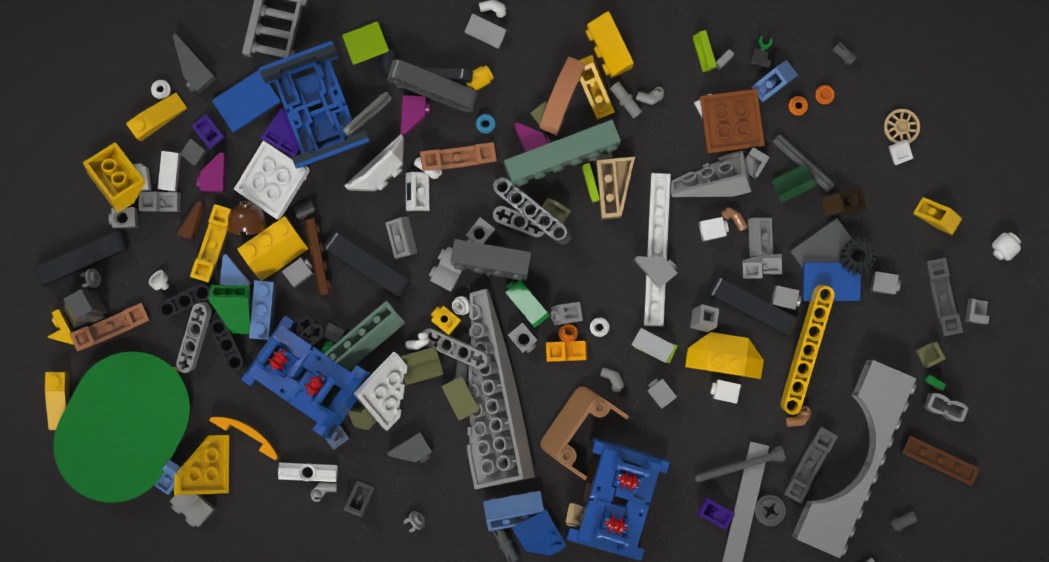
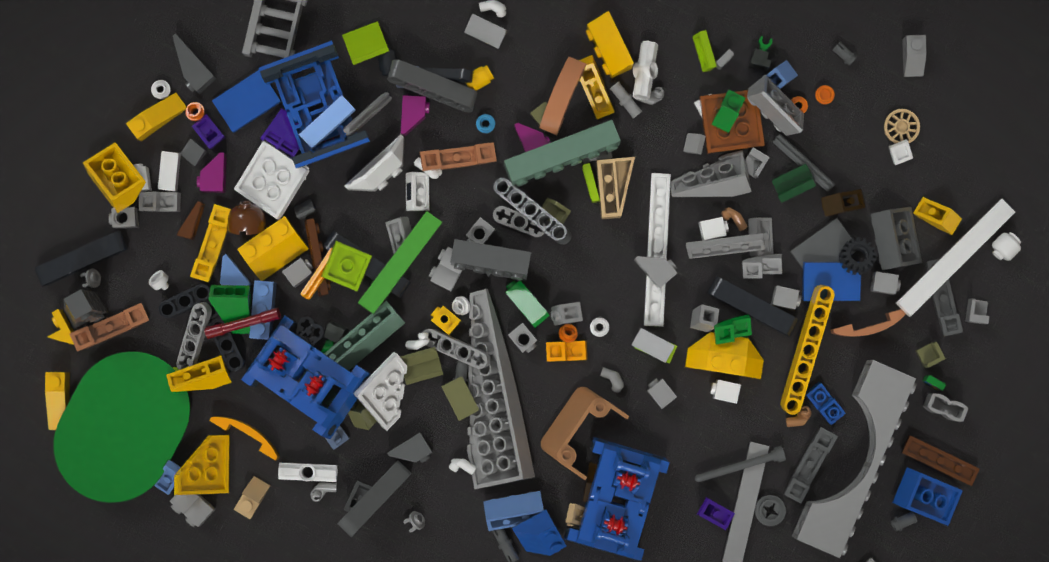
(191, 108): none -> orange plate
(200, 376): none -> yellow slope
(252, 497): none -> tan slope
(263, 317): none -> dark red piece
(316, 279): none -> light orange axle
(327, 122): none -> light blue tile
(346, 266): none -> lime tile
(374, 498): none -> dark grey beam
(400, 262): none -> bright green tile
(462, 463): none -> white arm
(645, 70): none -> white piece
(694, 143): none -> light grey tile
(725, 246): none -> light grey tile
(728, 111): none -> green slope
(732, 328): none -> green slope
(776, 106): none -> light grey slope
(825, 403): none -> blue slope
(847, 330): none -> nougat slope
(896, 238): none -> dark grey slope
(914, 55): none -> light grey slope
(927, 496): none -> blue slope
(955, 258): none -> white tile

